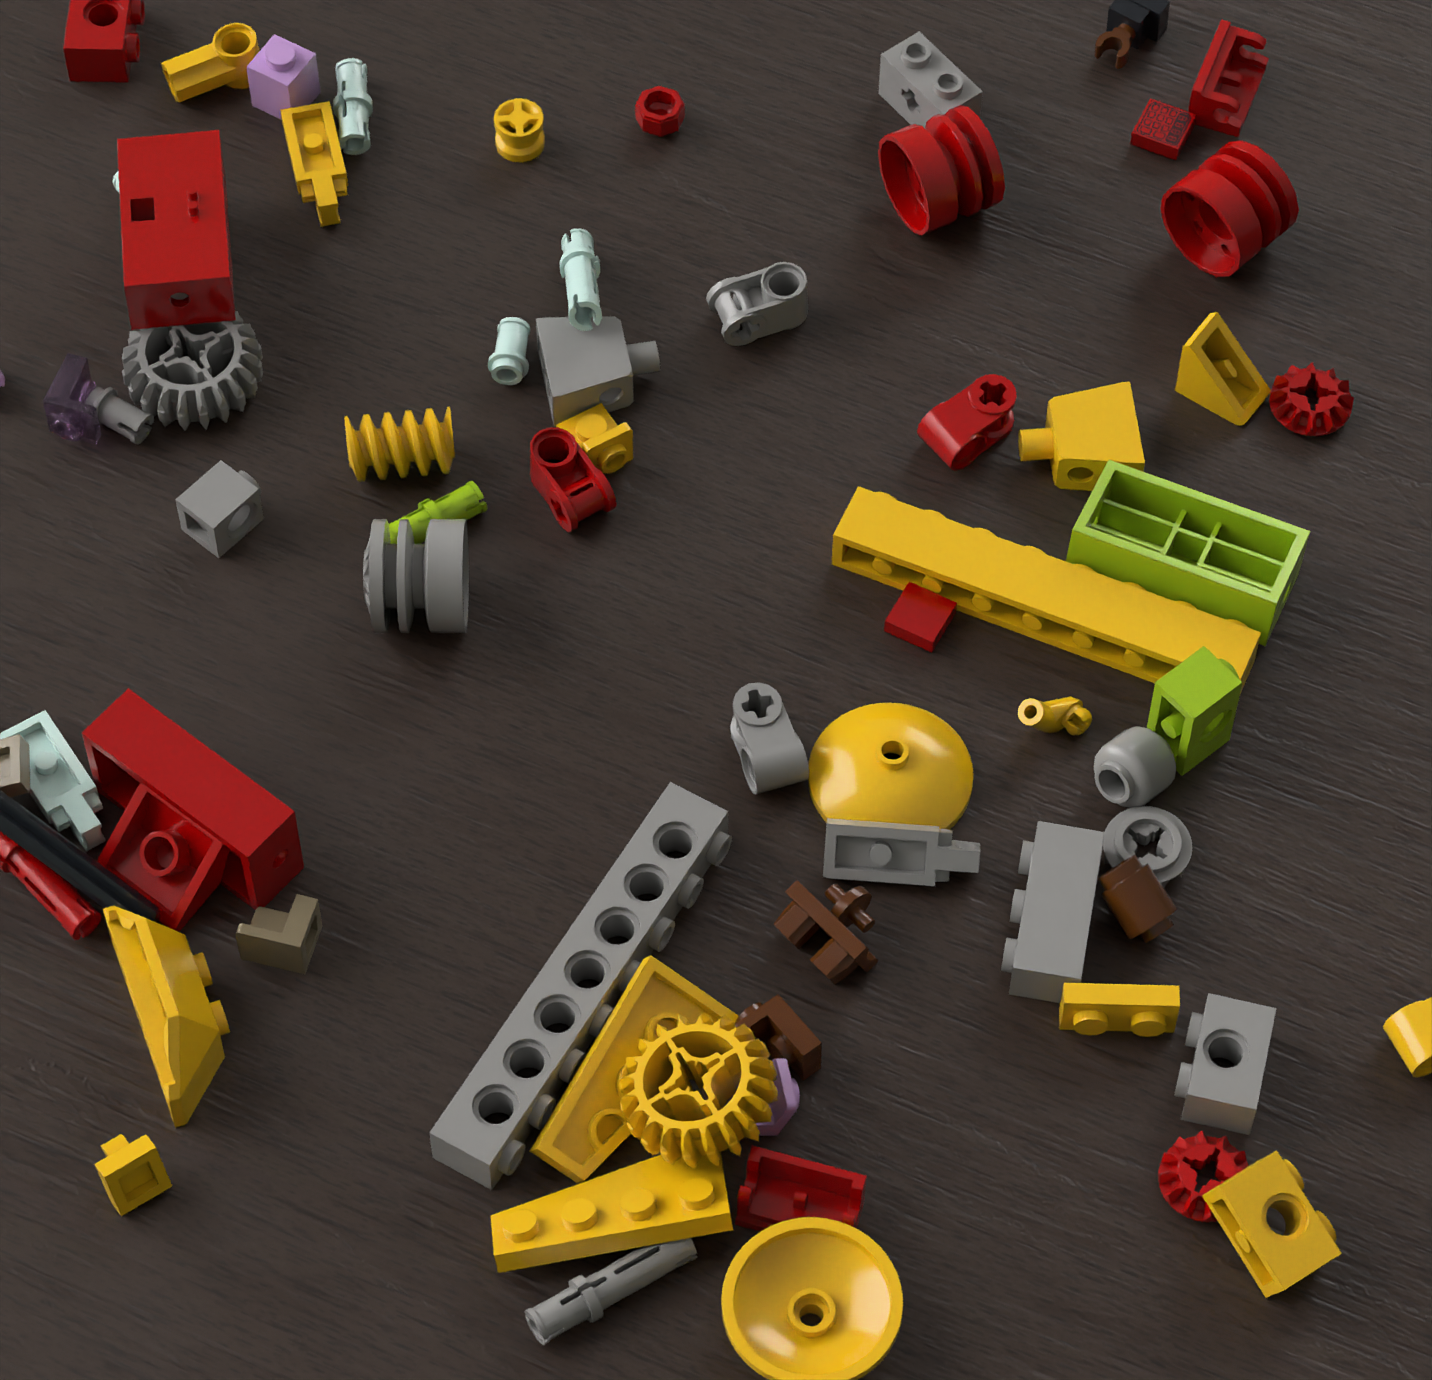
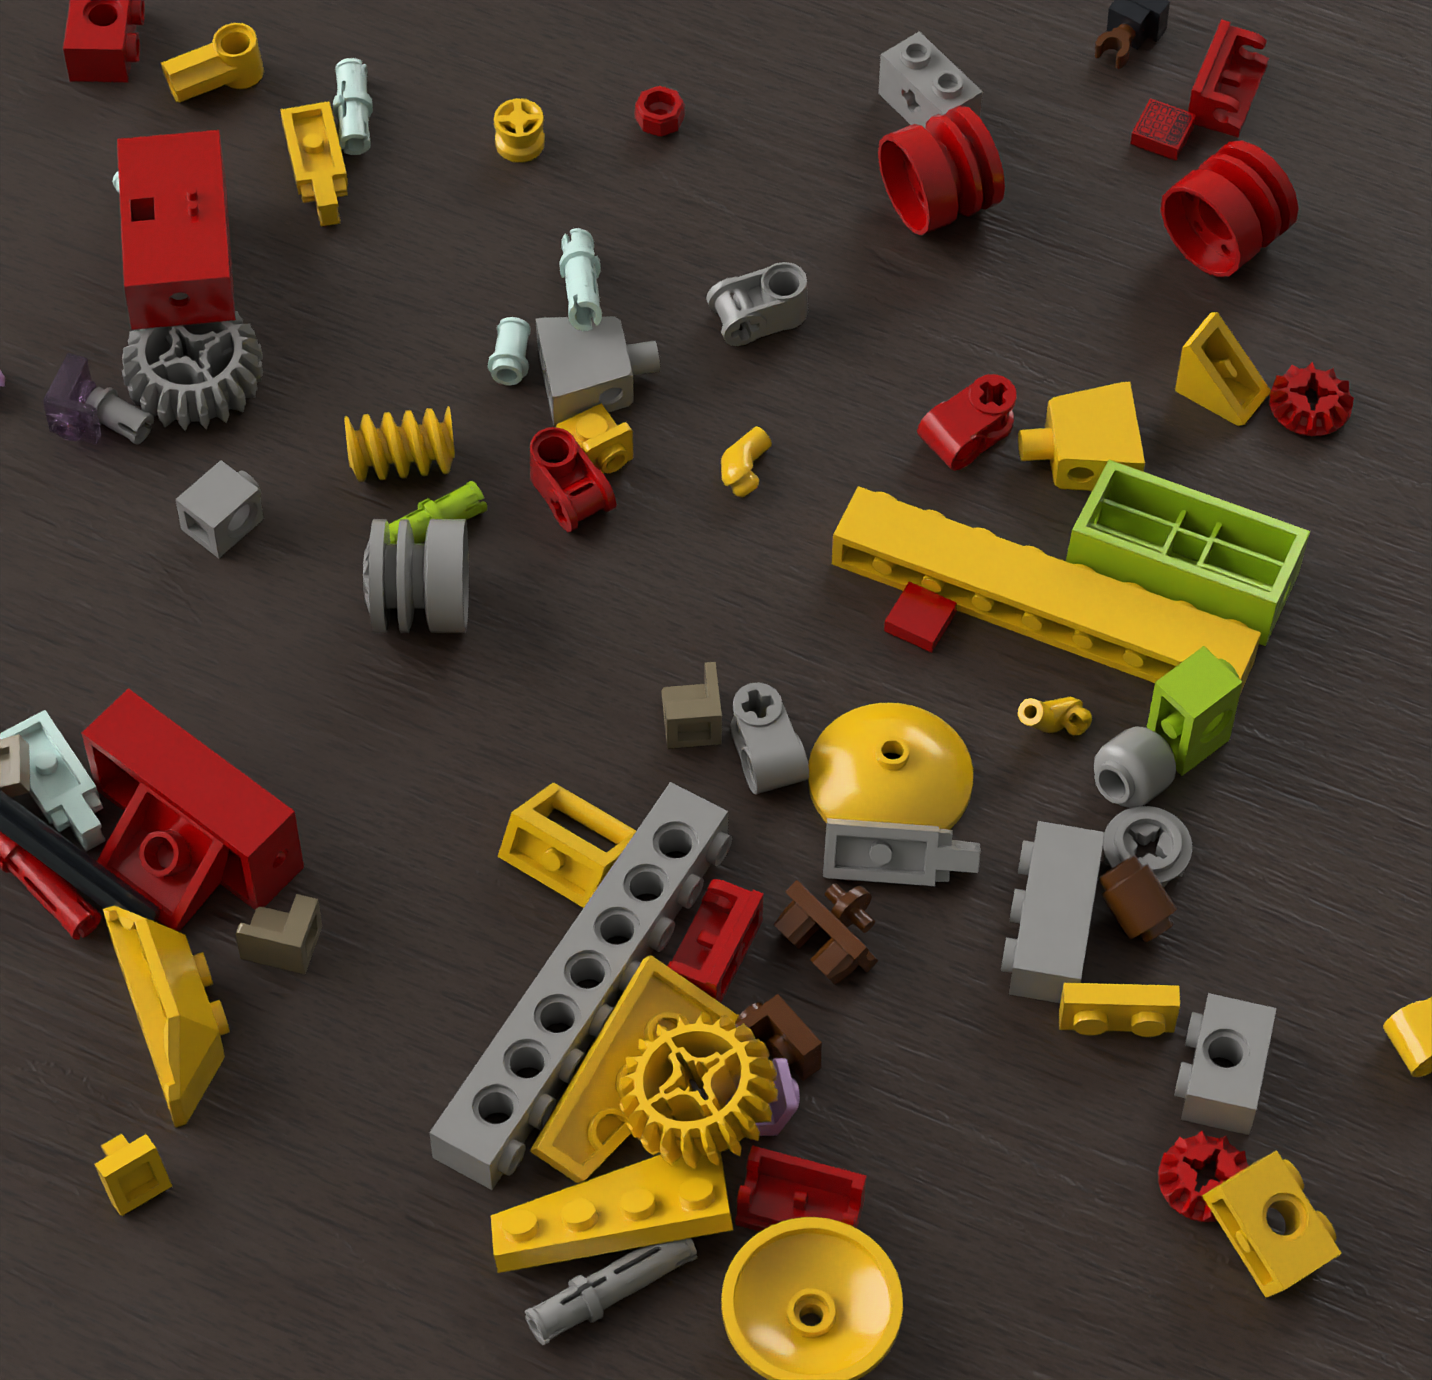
(282, 76): lavender brick -> none
(556, 854): none -> yellow tile
(693, 712): none -> dark tan panel
(719, 937): none -> red hinge
(739, 459): none -> yellow arm

